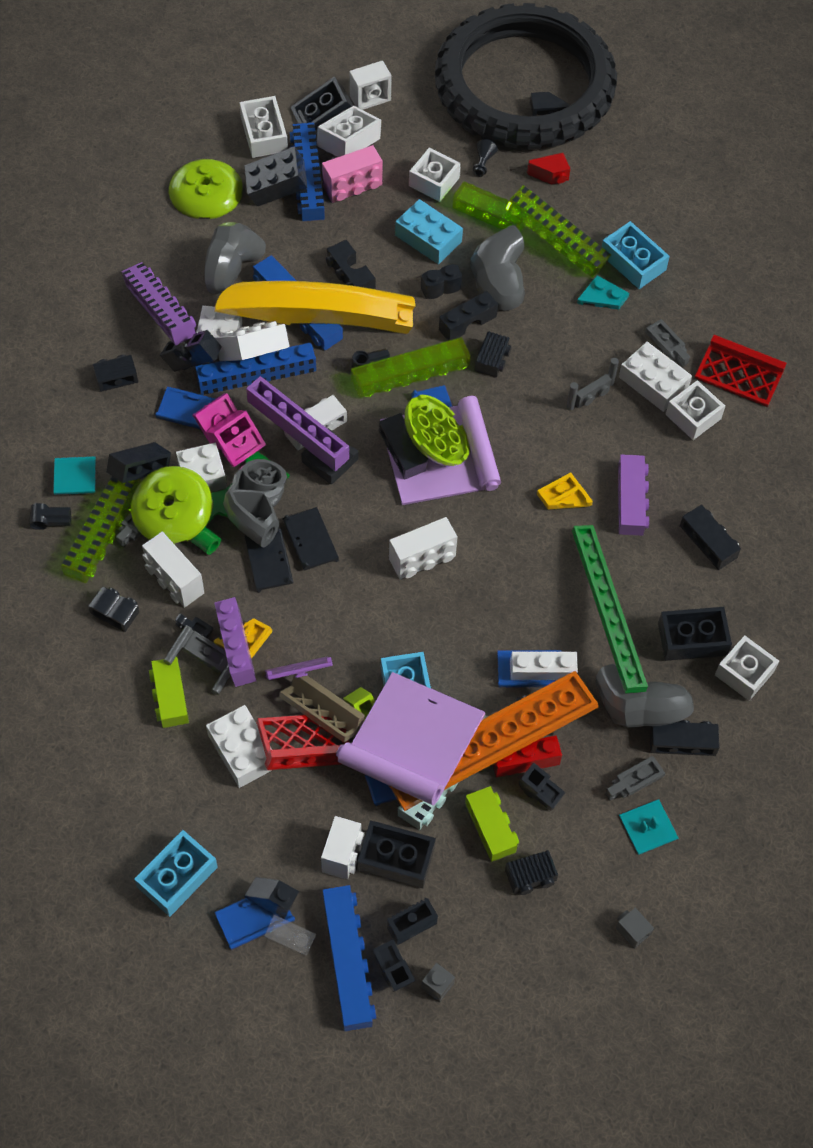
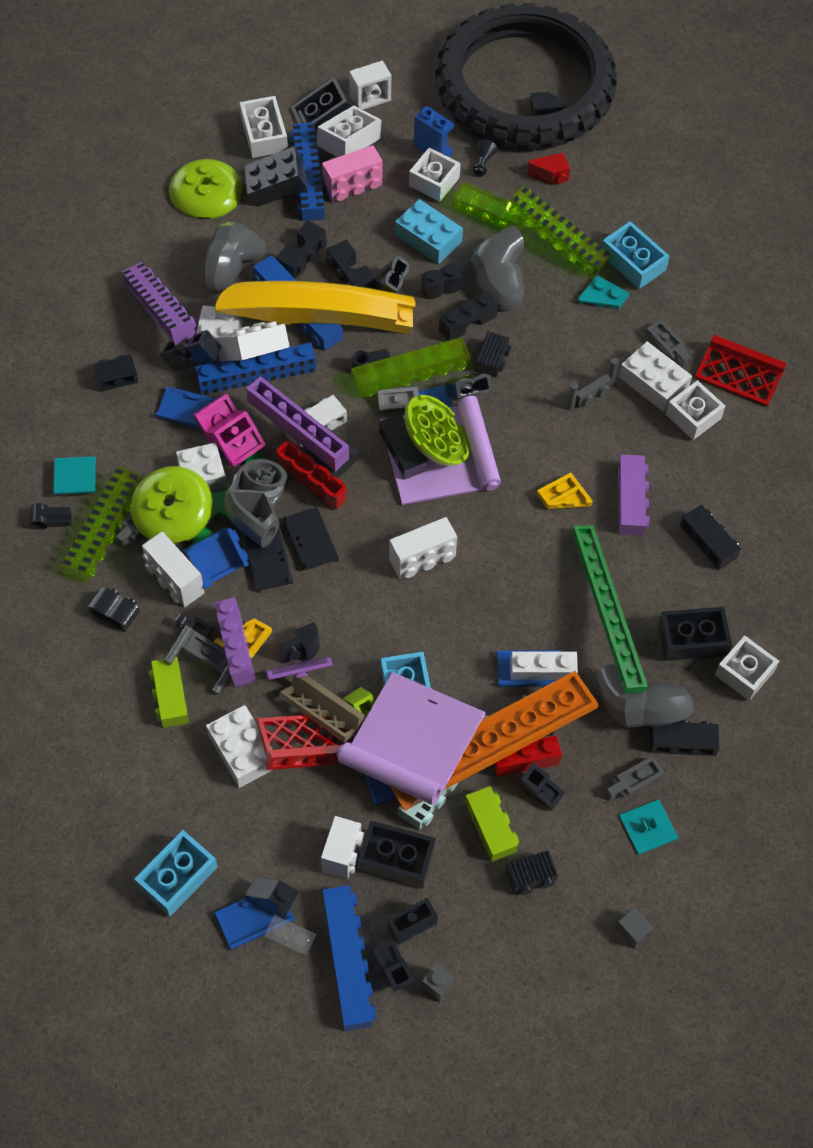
(137, 462): black brick -> none
(217, 555): none -> blue panel
(305, 643): none -> black brick
(311, 239): none -> black arch
(312, 475): none -> red brick
(392, 275): none -> black brick
(396, 398): none -> light grey plate
(432, 131): none -> blue panel
(468, 385): none -> black brick

